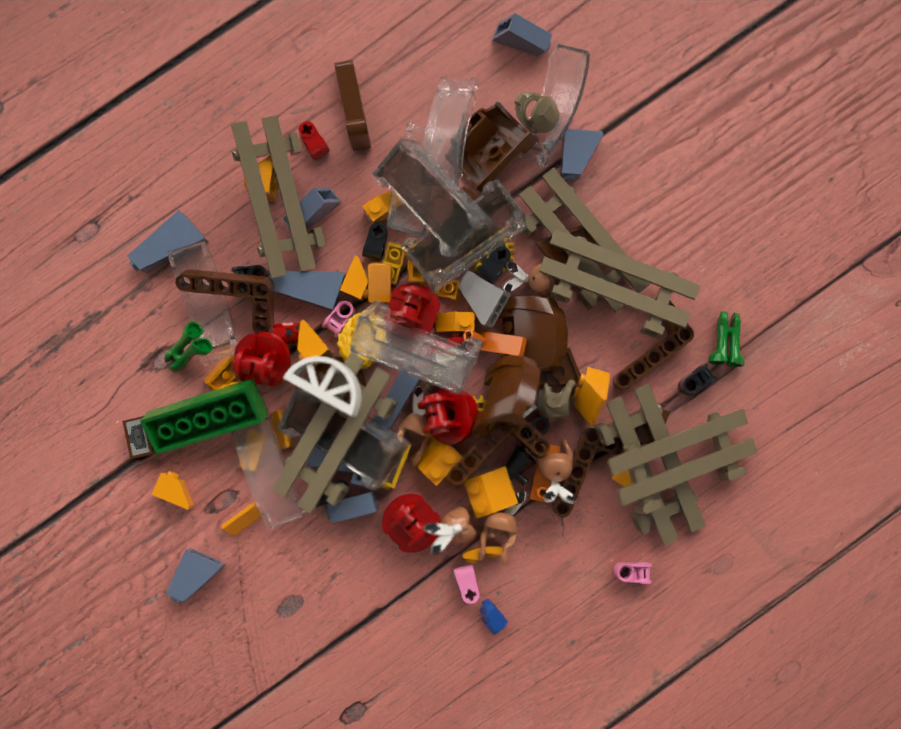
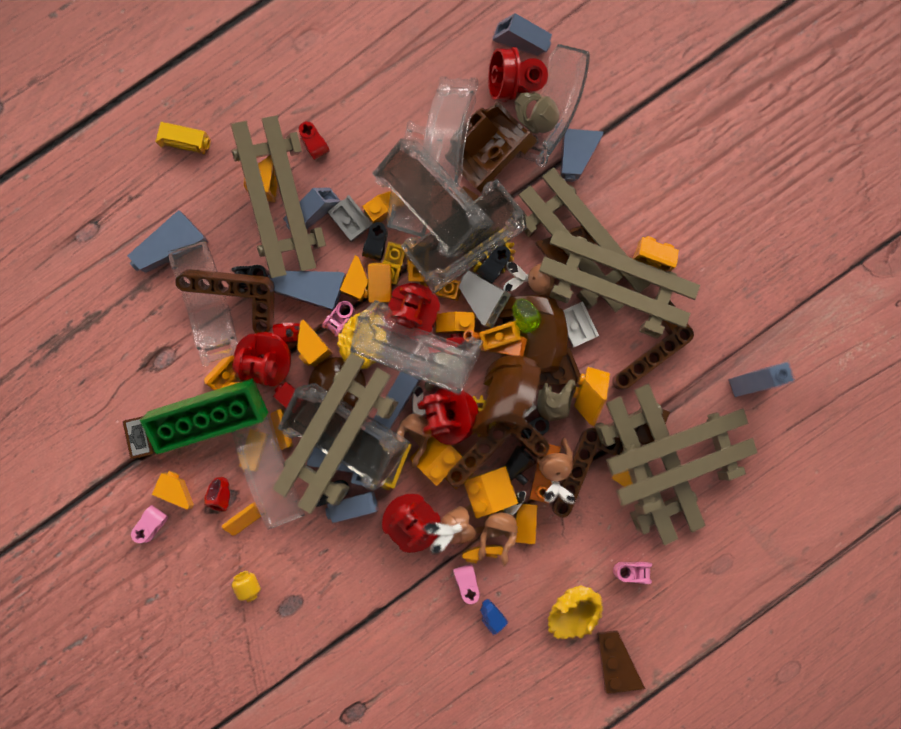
(150, 523): none -> bright pink piece
(182, 138): none -> yellow window
(192, 574): sand blue slope -> none
(197, 347): green piece -> none
(218, 494): none -> red rock
(246, 586): none -> yellow head
(284, 393): none -> red brick
(328, 396): white window -> none
(350, 218): none -> light grey plate
(352, 105): reddish brown beam -> none
(500, 335): none -> light orange slope
(510, 76): none -> red piece
(526, 315): none -> clear neon green rock
(526, 521): none -> light orange slope
(575, 613): none -> yellow hair
(579, 325): none -> white plate
(617, 665): none -> reddish brown wing
(656, 254): none -> light orange slope
(699, 379): black piece -> none
(720, 357): green piece -> none
(761, 379): none -> sand blue slope

